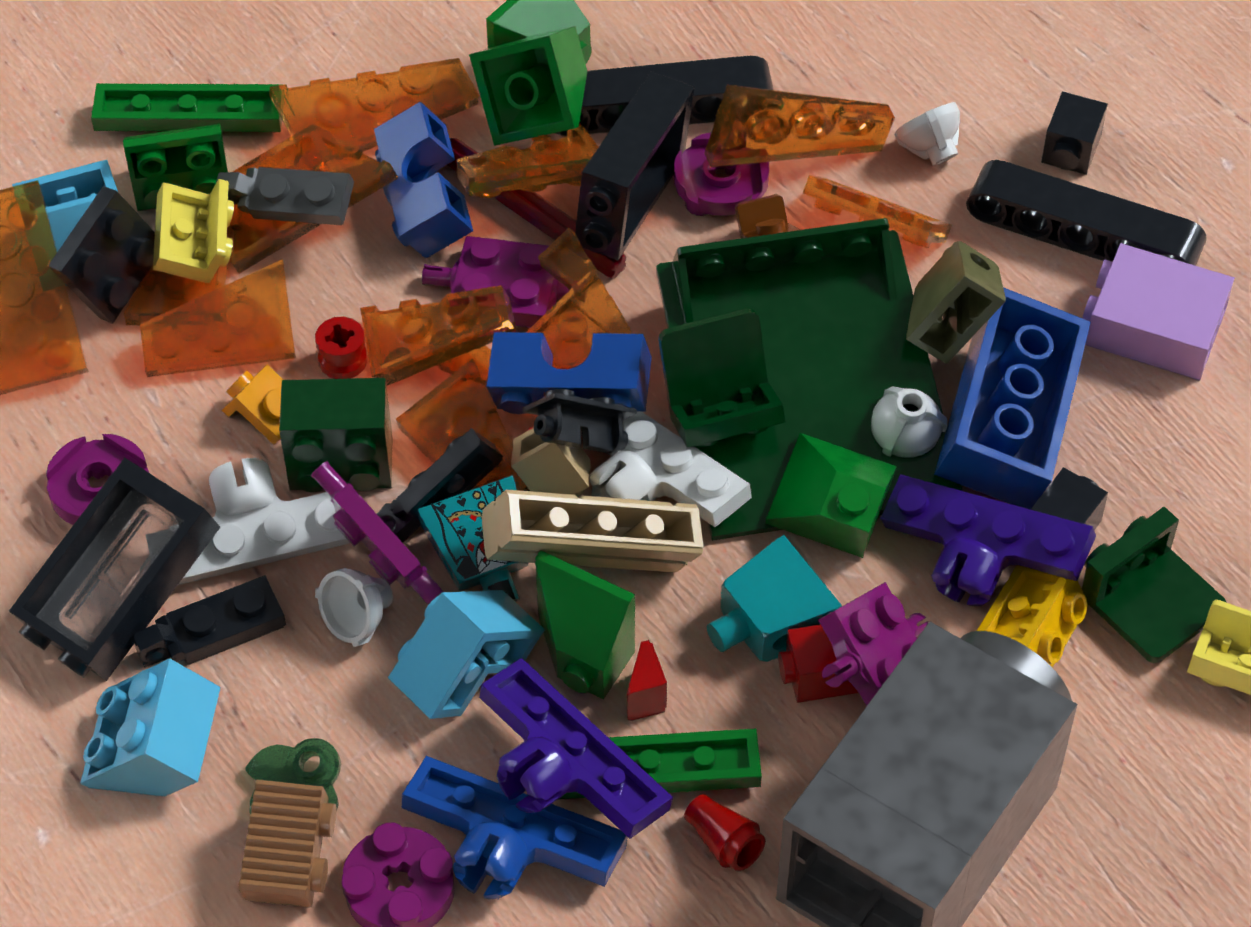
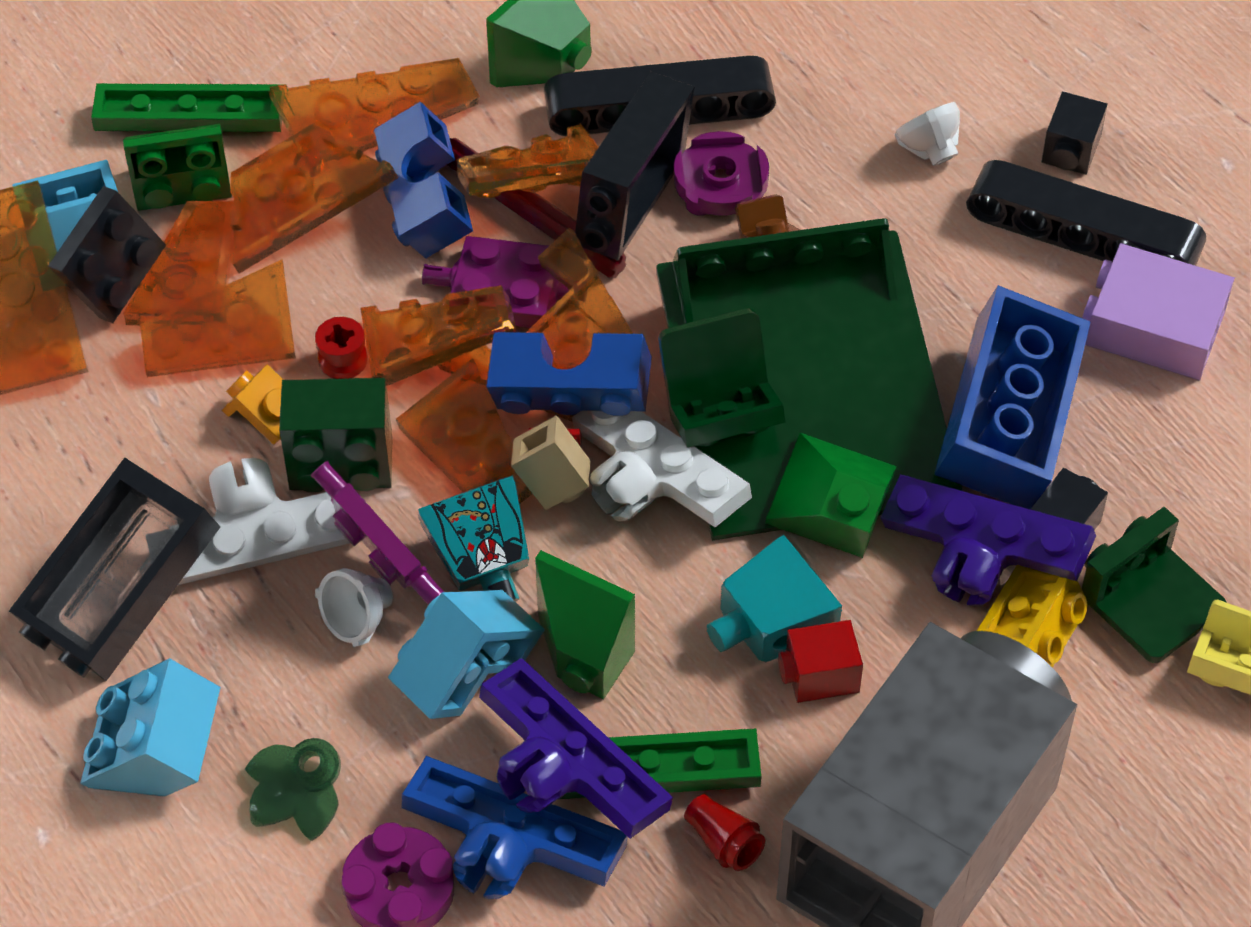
(78, 462): magenta plate -> none
(192, 231): light yellow bracket -> none
(212, 624): black hinge -> none
(286, 843): medium nougat brick -> none
(291, 194): dark grey hinge -> none
(455, 472): black hinge -> none
(532, 85): green slope -> none
(564, 415): black hinge -> none
(592, 531): tan brick -> none
(647, 685): red slope -> none
(783, 125): clear orange wing -> none
(869, 640): magenta plate -> none
(904, 431): white piece -> none
(915, 226): clear orange wing -> none
(961, 289): olive torso -> none

